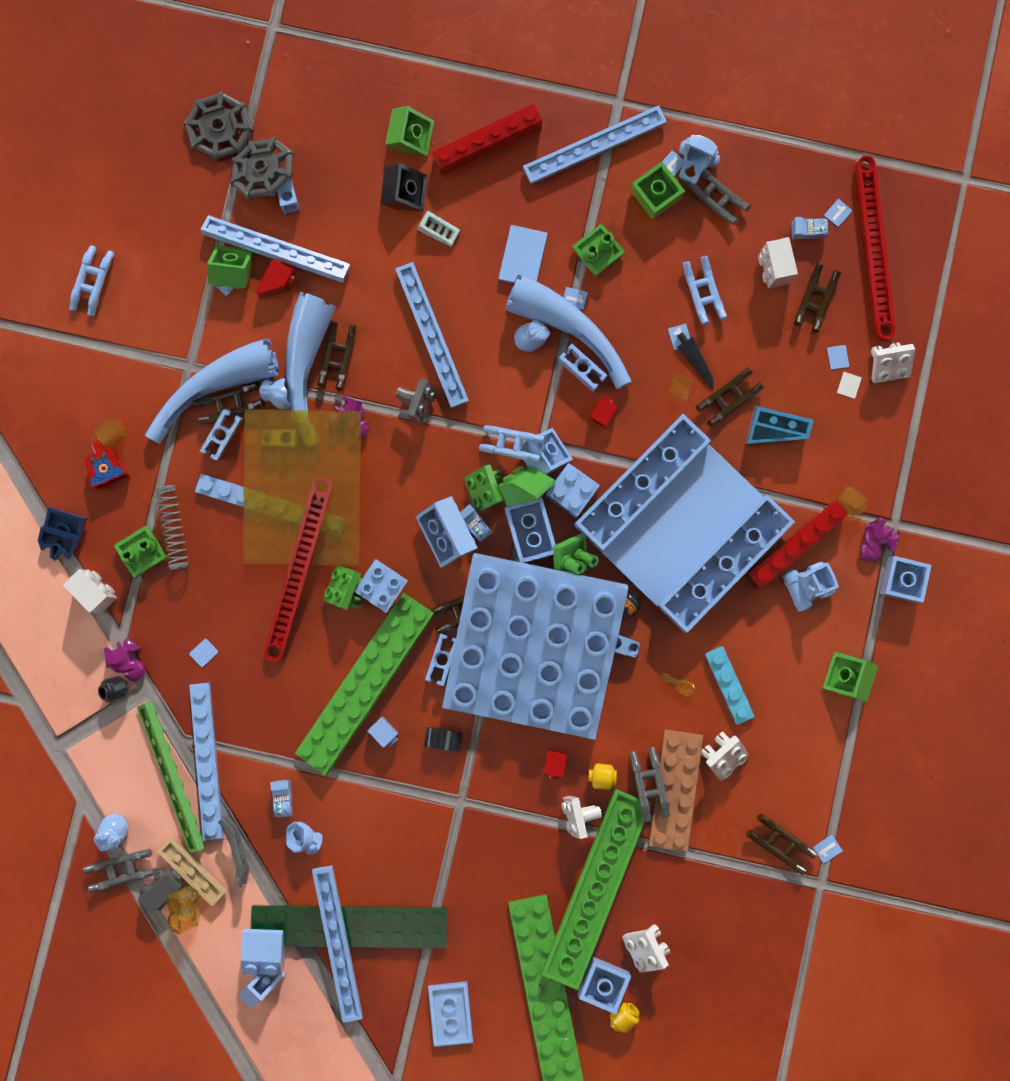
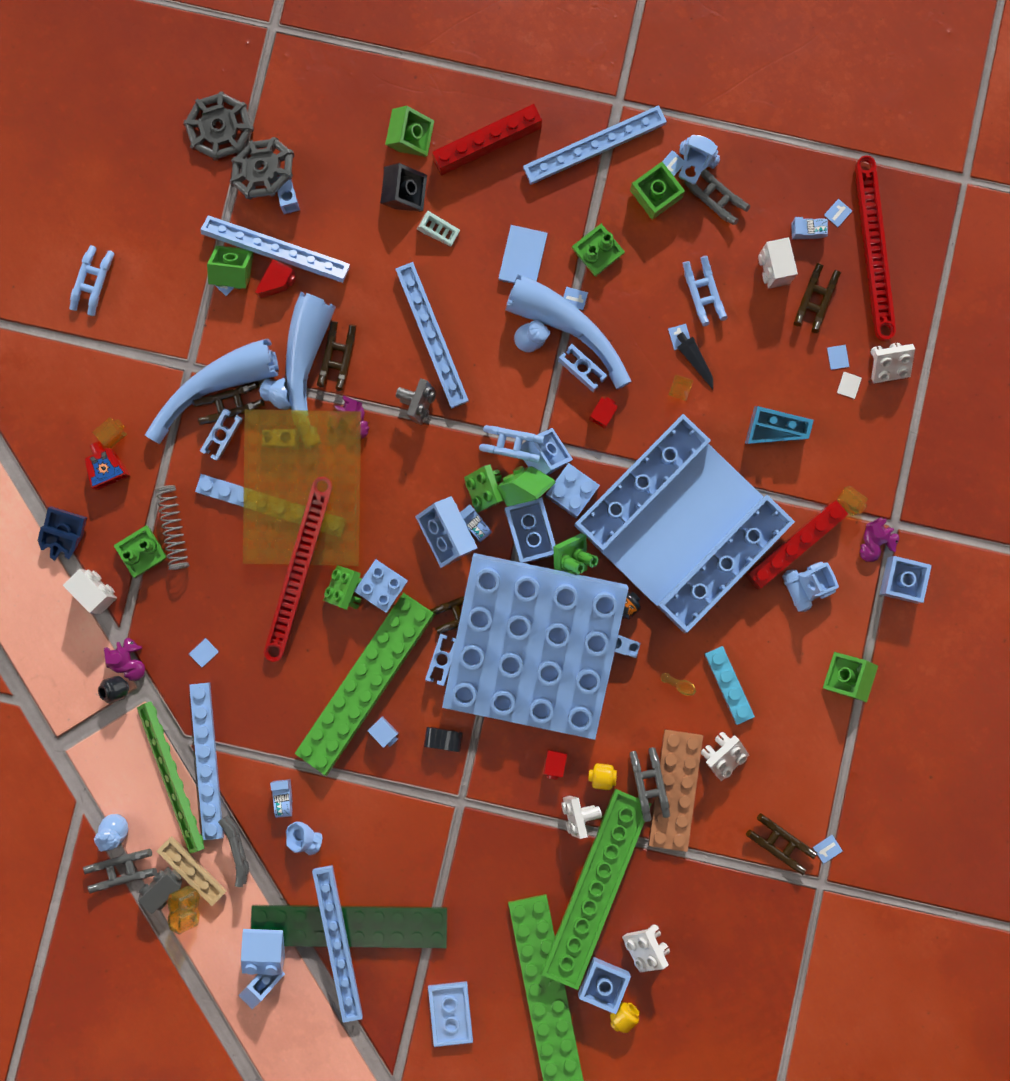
(741, 398): dark brown piece -> none

